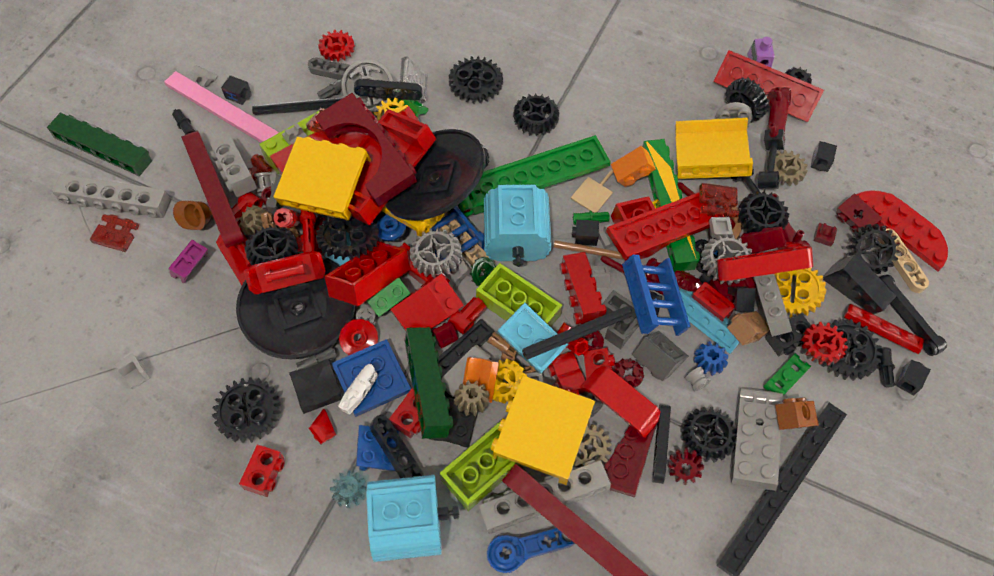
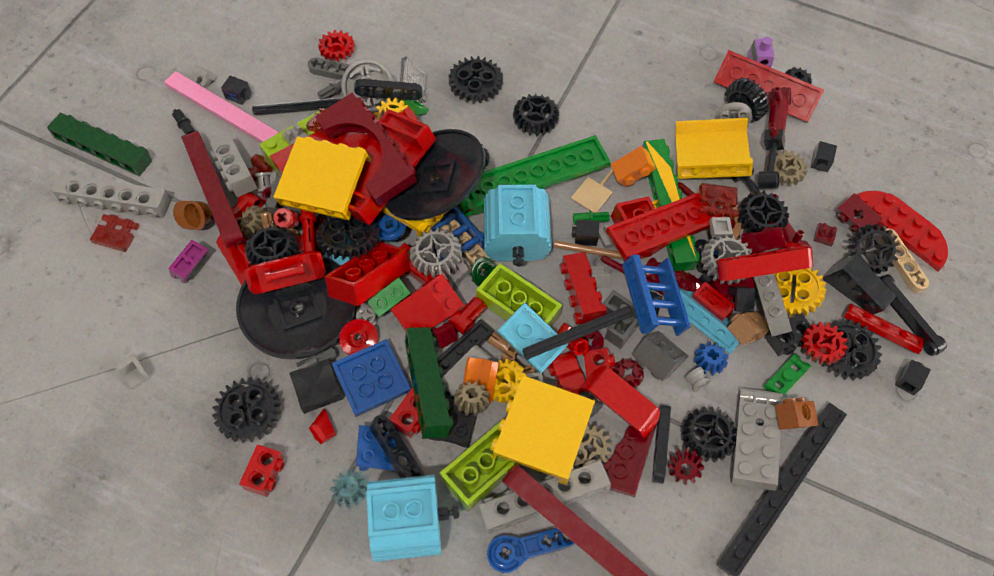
(358, 389): white hinge -> none
(886, 367): black axle -> none

